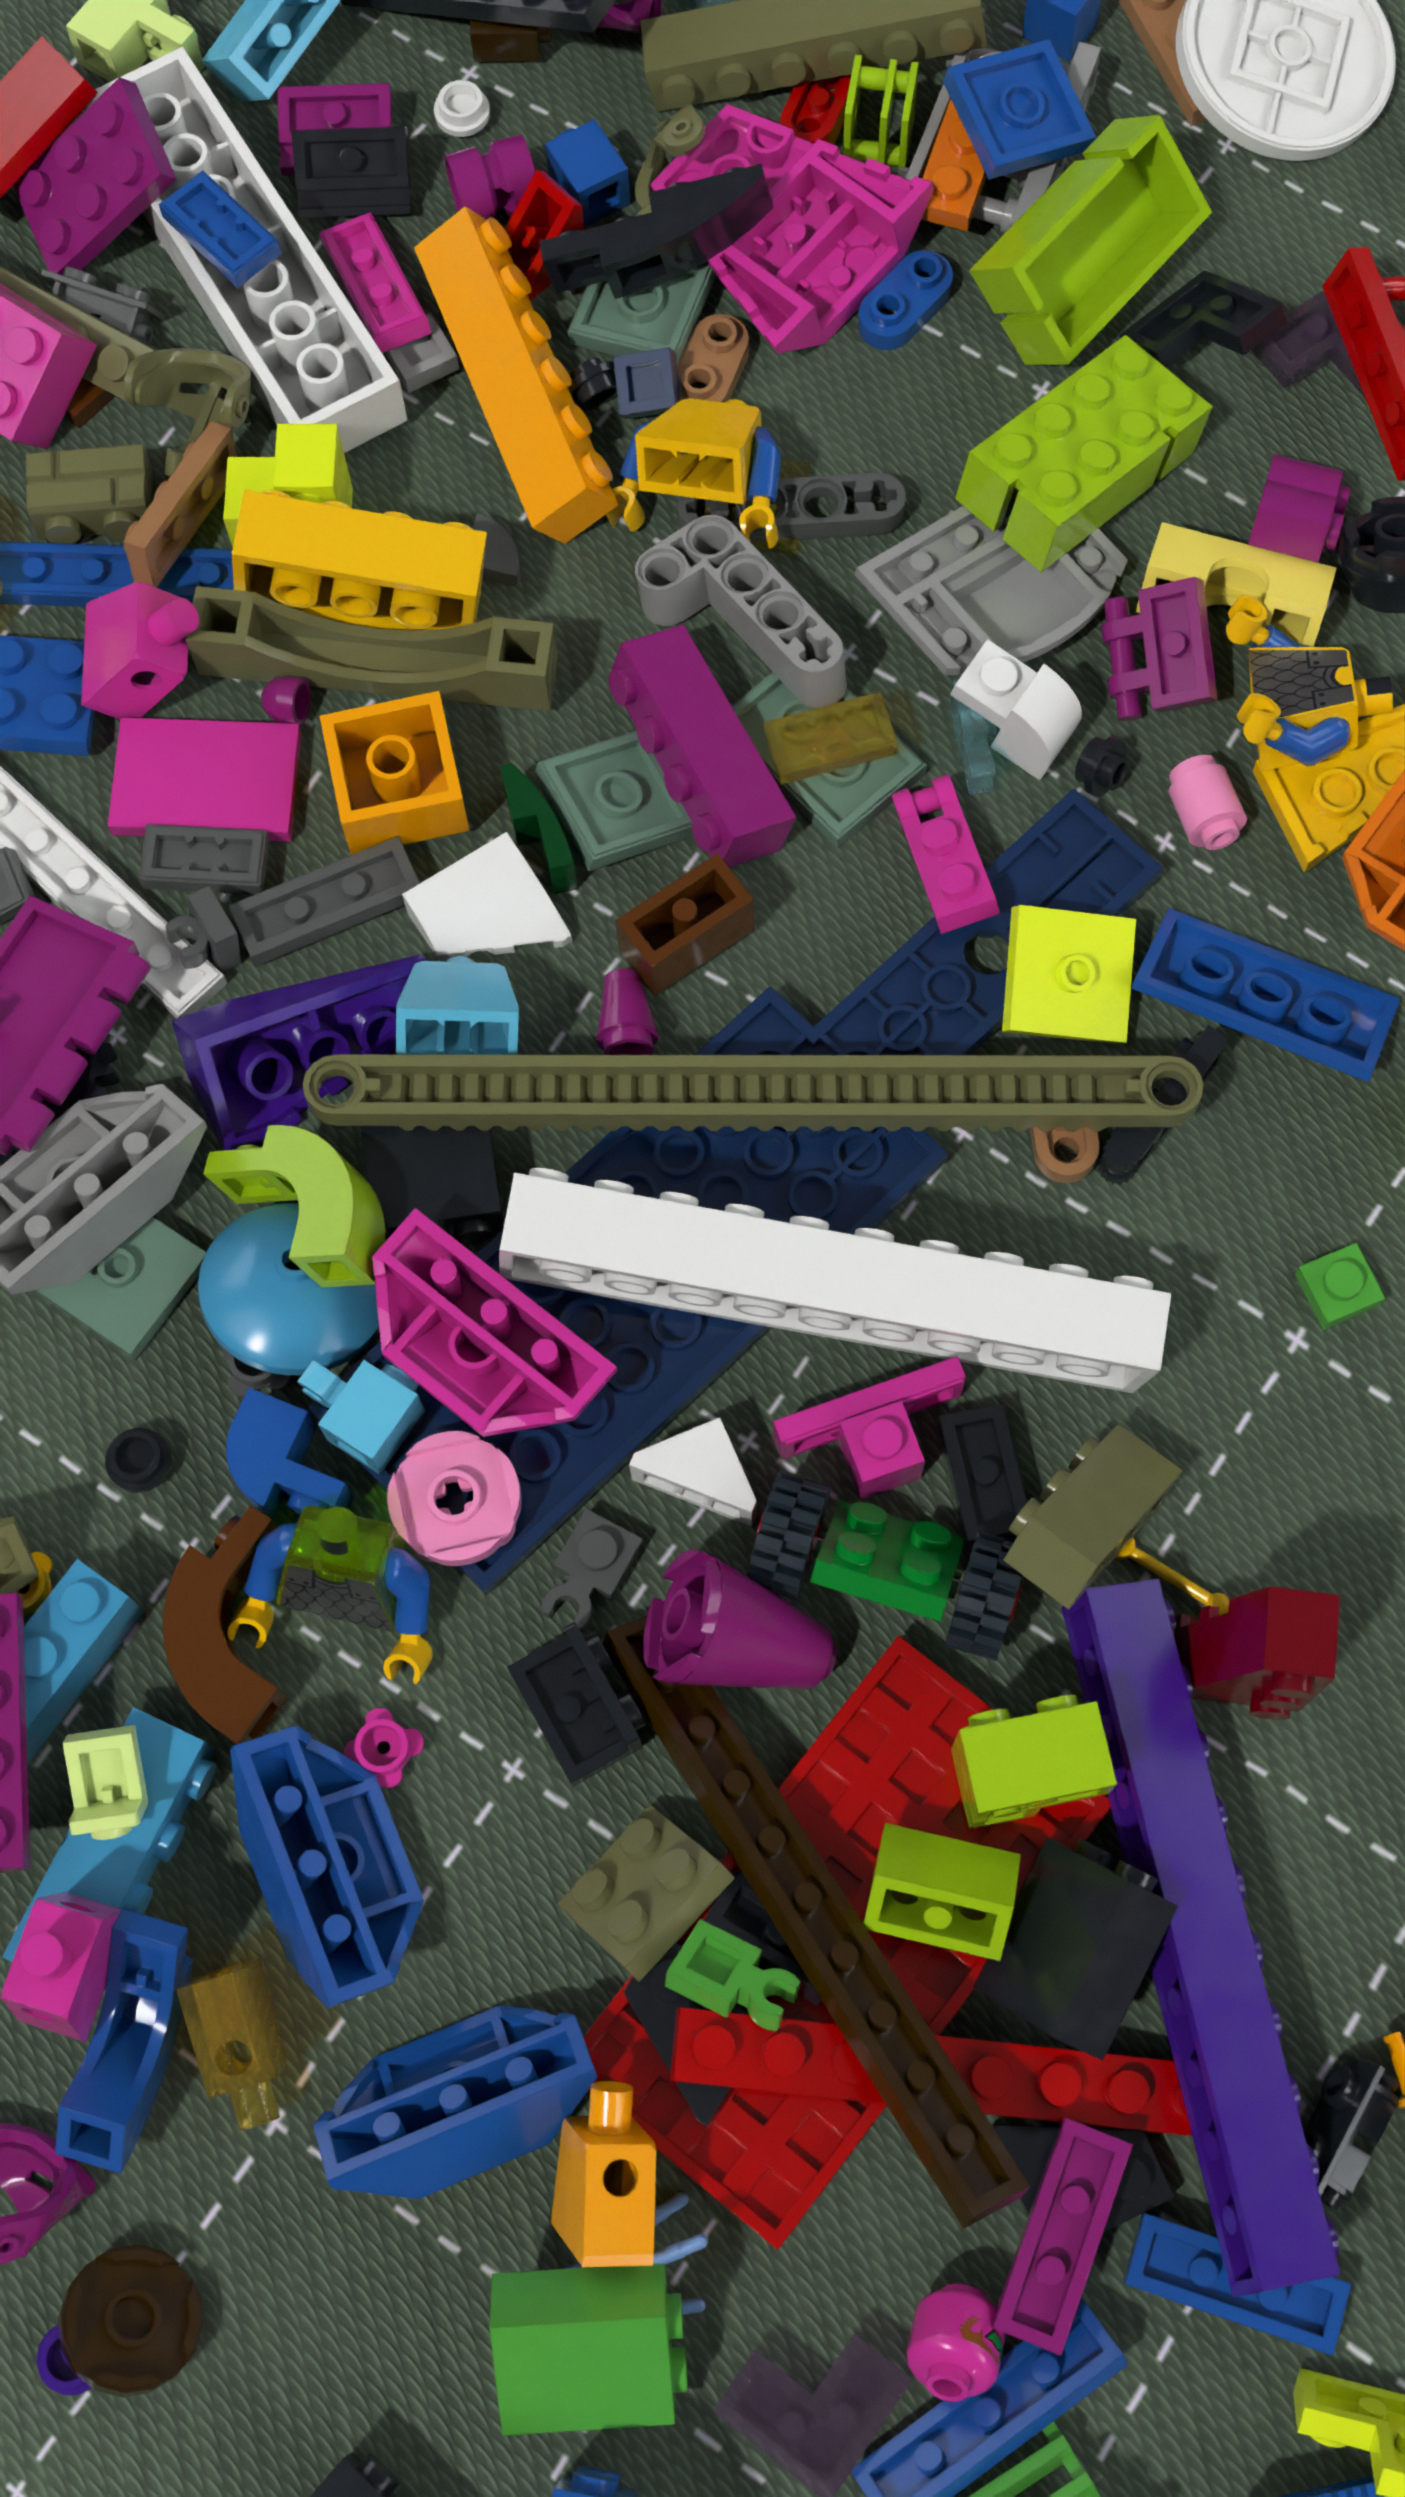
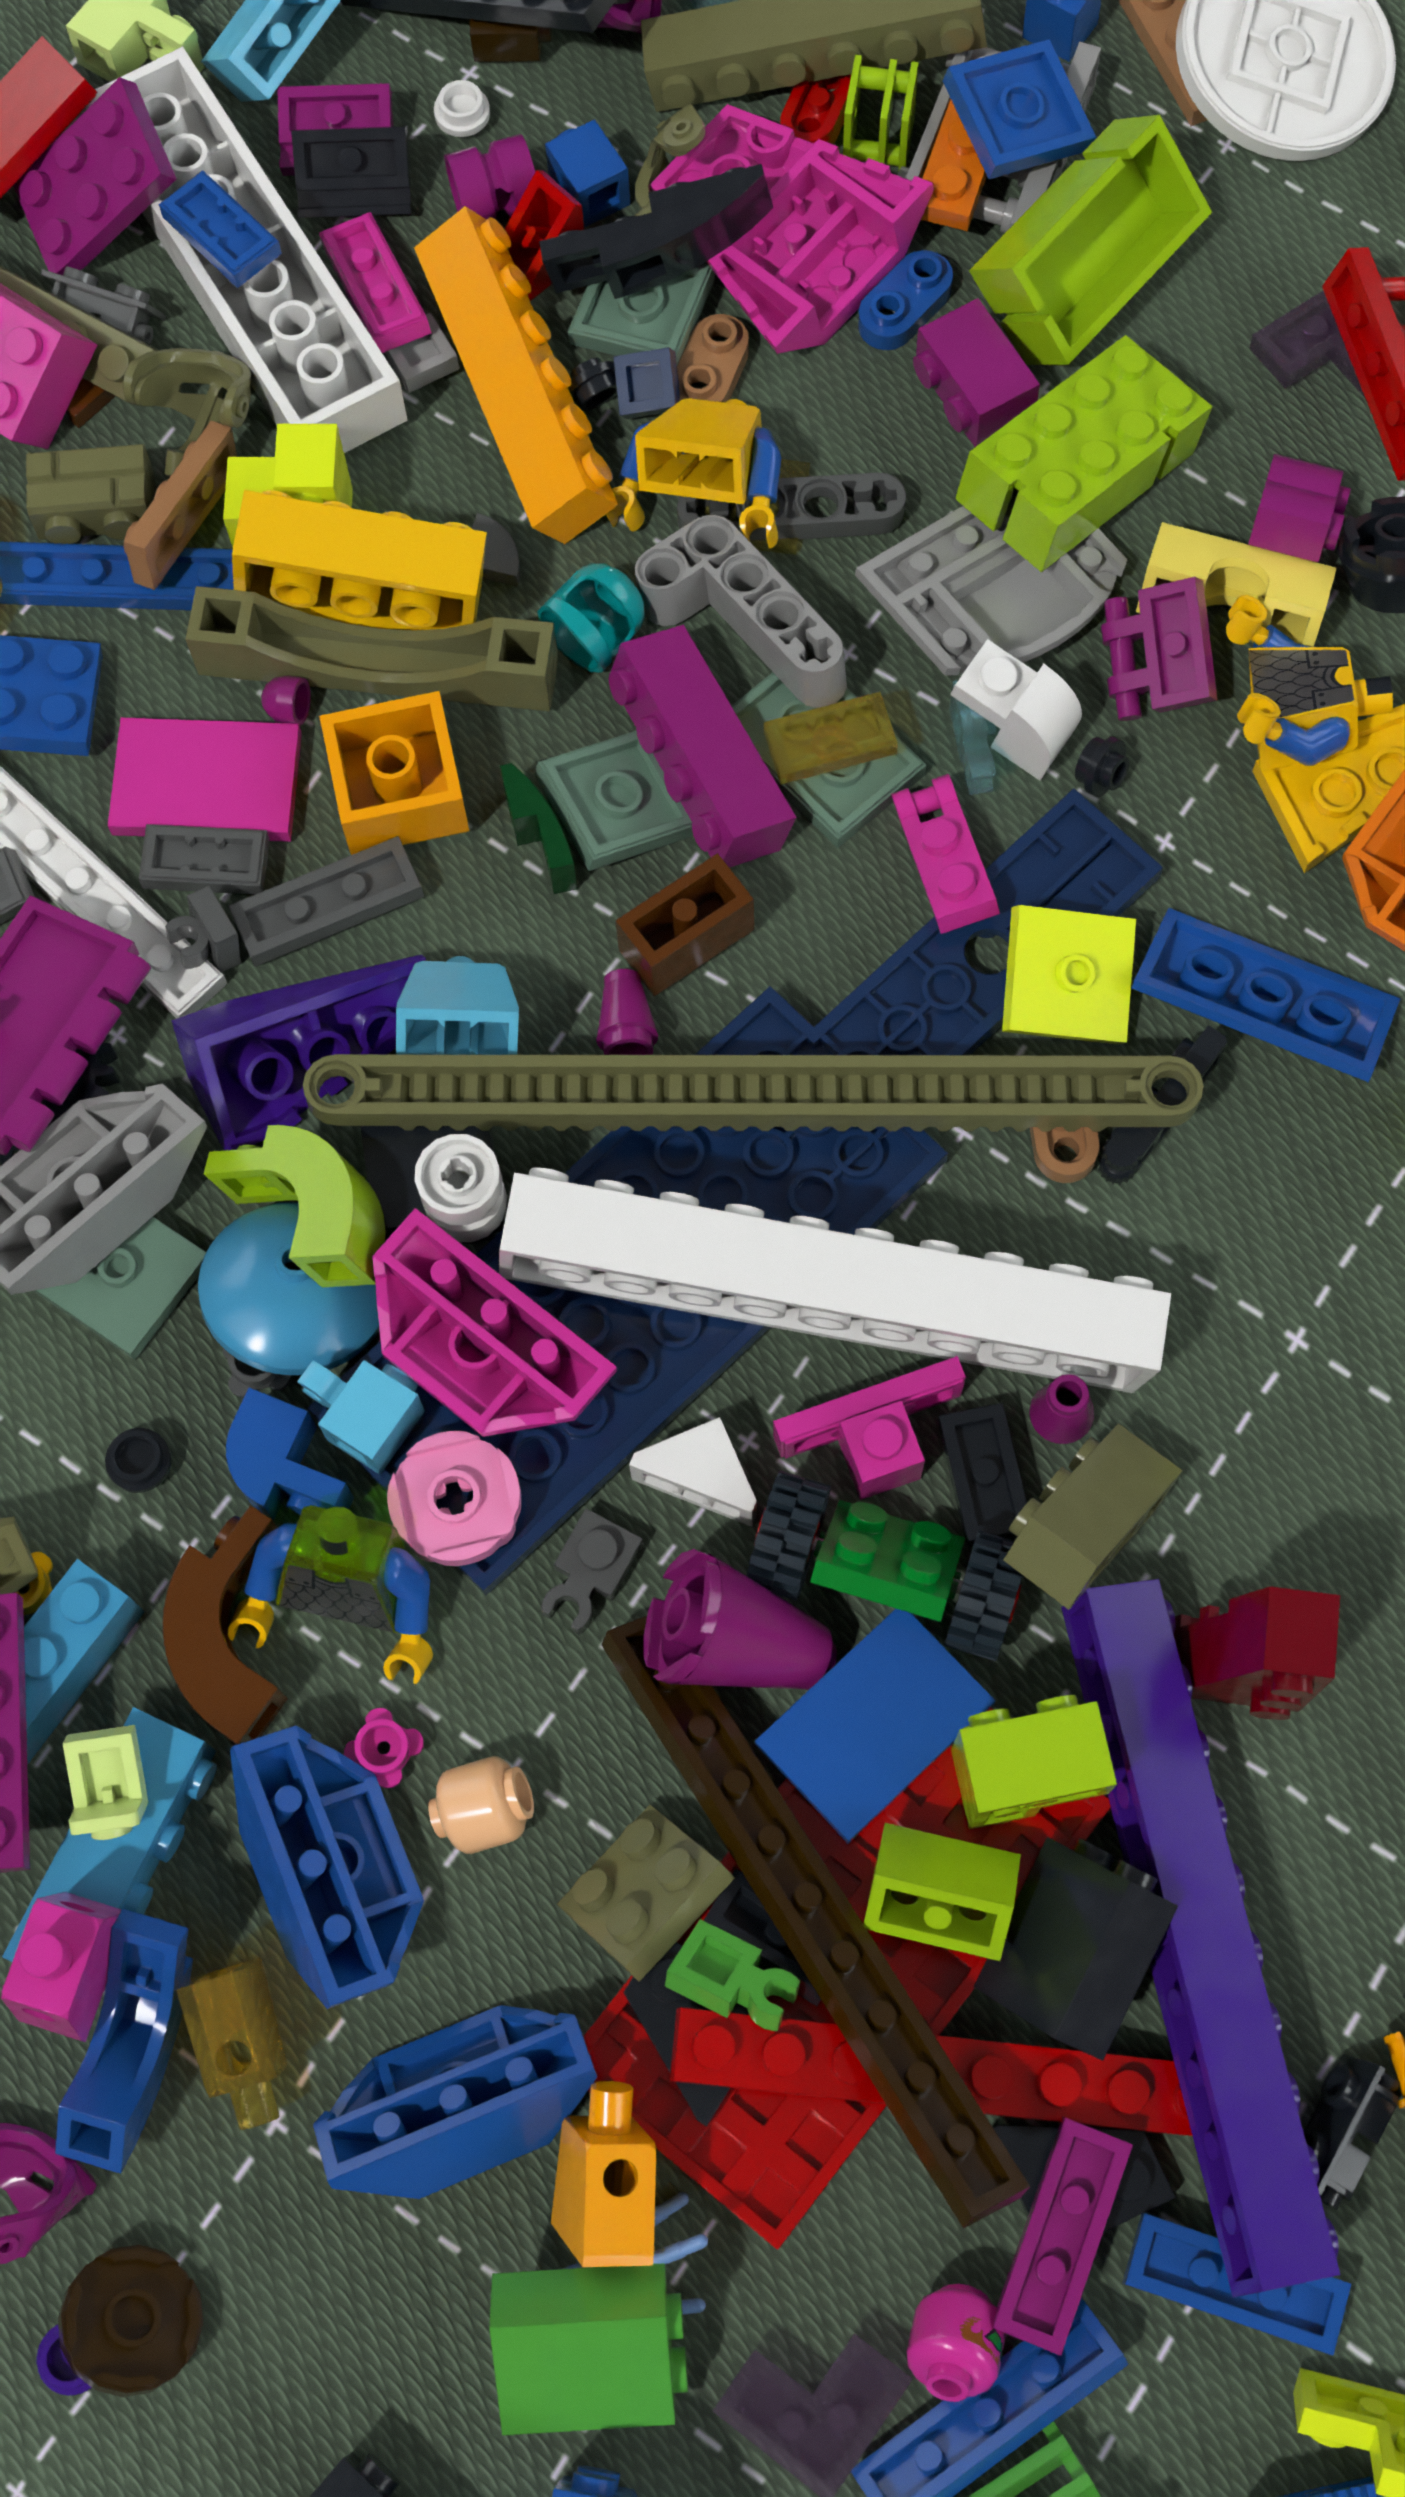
(134, 649): dark pink torso -> none
(471, 1199): none -> white wheel
(481, 1805): none -> light nougat head
(485, 905): white slope -> none
(576, 1704): black bracket -> none
(594, 615): none -> teal helmet
(874, 1723): none -> blue tile
(974, 371): none -> magenta brick
(1060, 1422): none -> magenta cone
(1206, 802): bright pink brick -> none
(1207, 310): black plate -> none
(1217, 1599): yellow hinge -> none
(1339, 1286): bright green plate -> none

